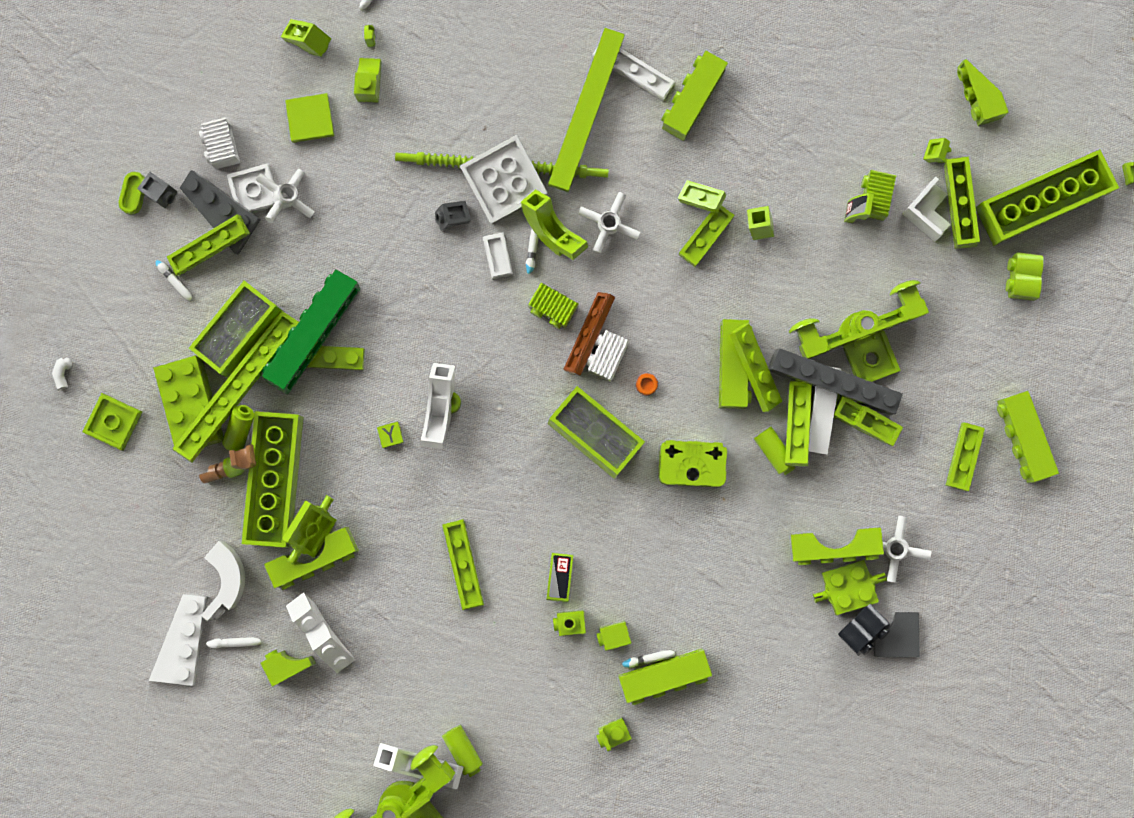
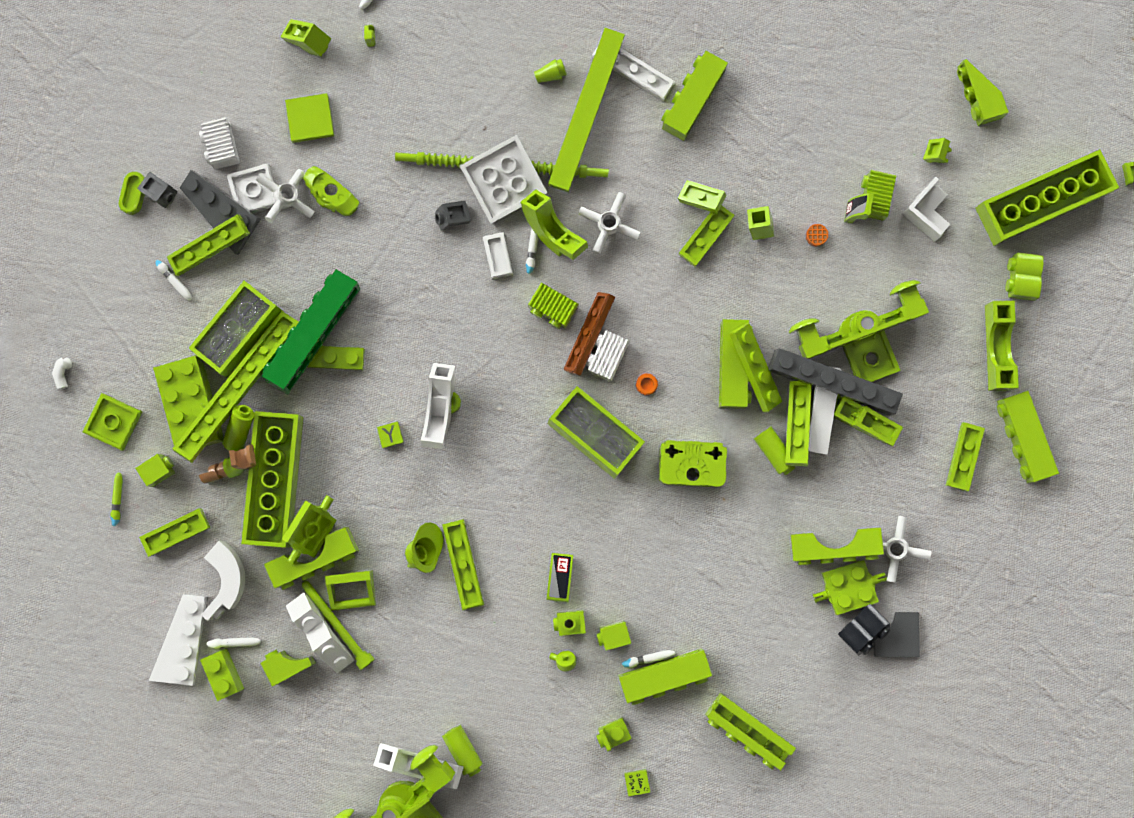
(116, 499): none -> lime piece
(155, 470): none -> lime brick
(174, 532): none -> lime plate
(222, 674): none -> lime brick
(342, 201): none -> lime piece
(350, 577): none -> lime tile
(362, 657): none -> lime piece
(368, 80): lime arch -> none
(425, 548): none -> lime piece
(552, 71): none -> lime cone
(564, 660): none -> lime piece
(637, 782): none -> lime tile
(750, 731): none -> lime brick
(817, 235): none -> tile
(961, 203): lime brick -> none
(1000, 364): none -> lime arch

